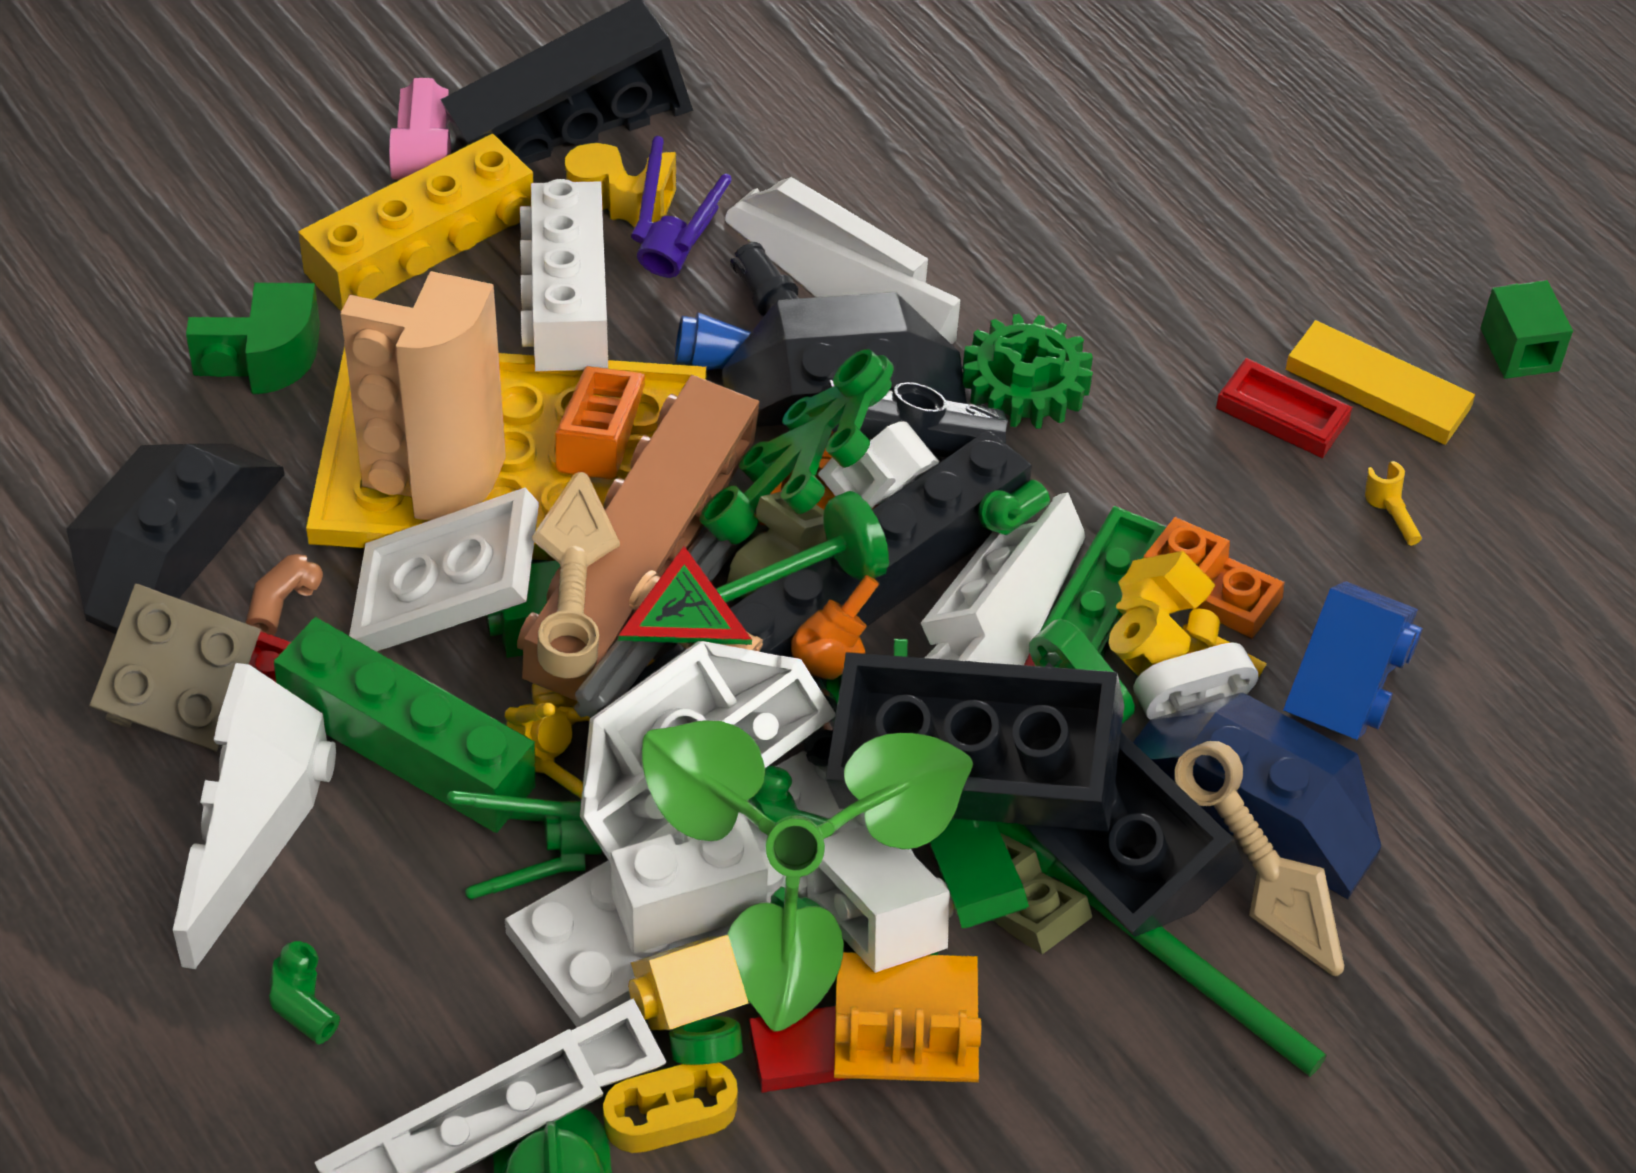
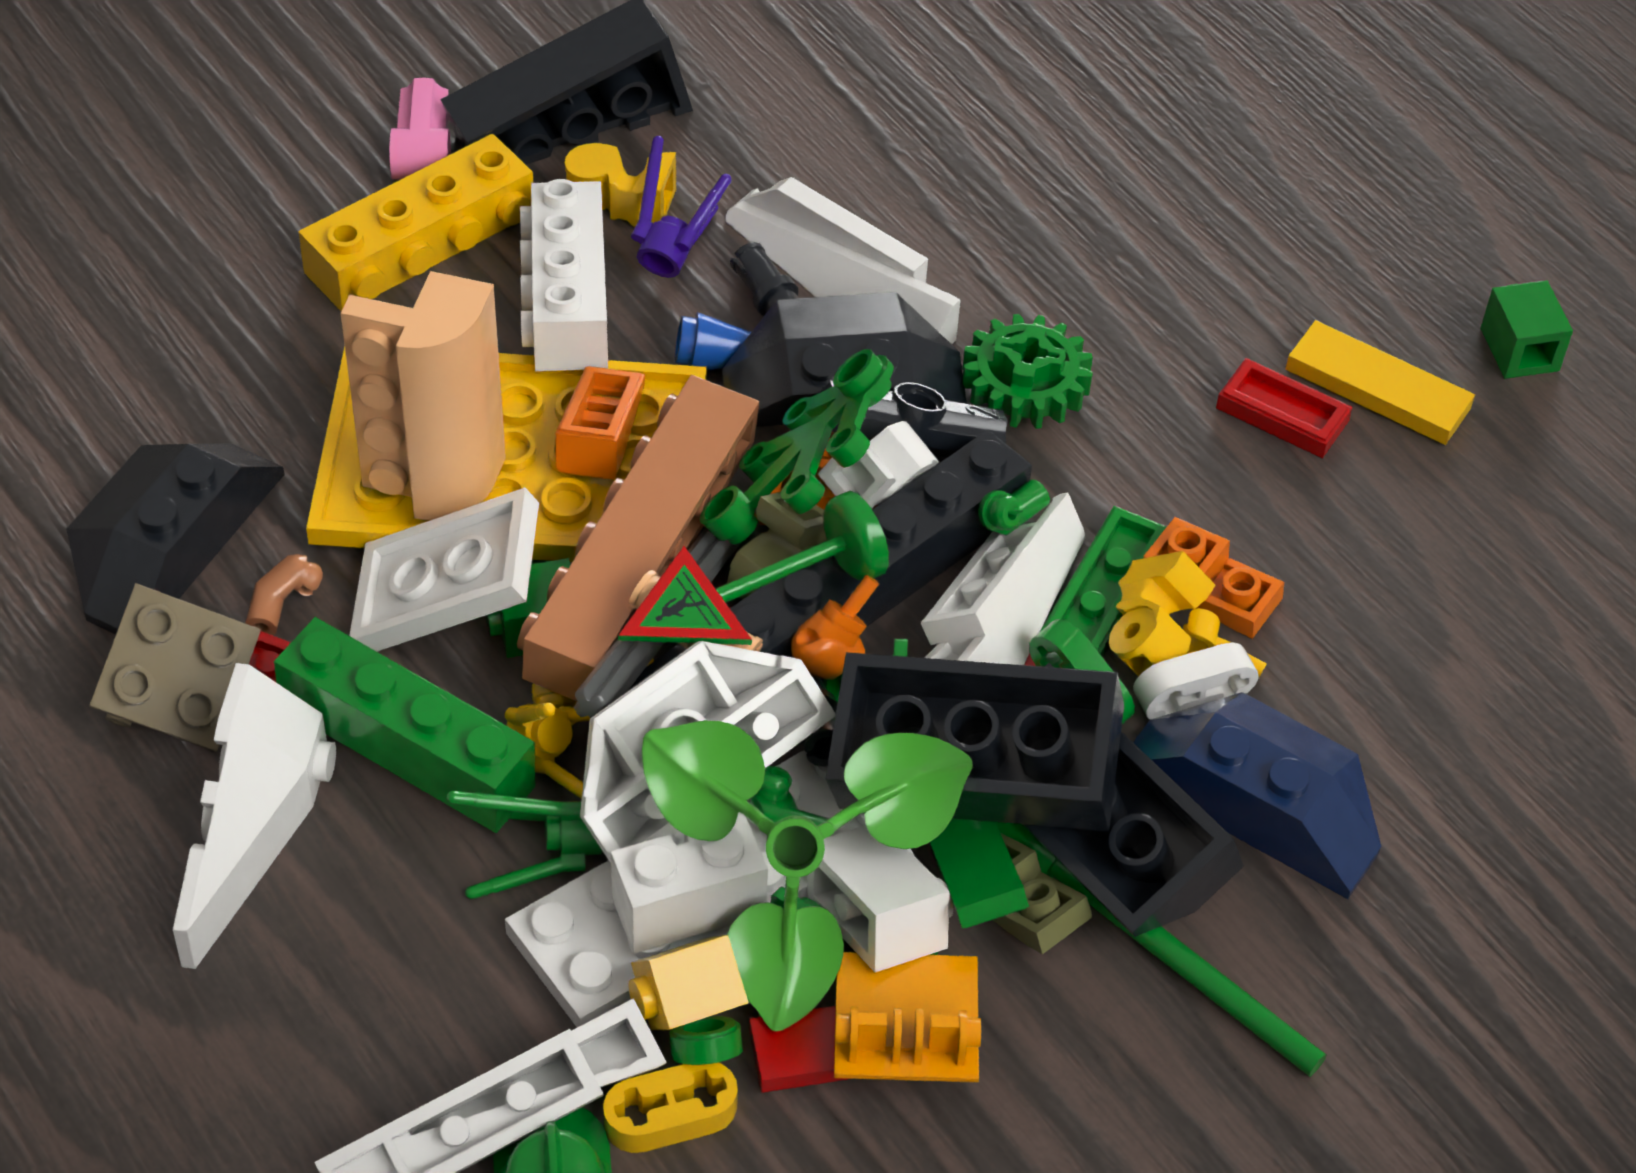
(269, 347): green brick -> none
(294, 992): green arm -> none
(576, 536): tan piece -> none
(1287, 894): tan piece -> none
(1349, 658): blue brick -> none
(1387, 495): yellow hand -> none

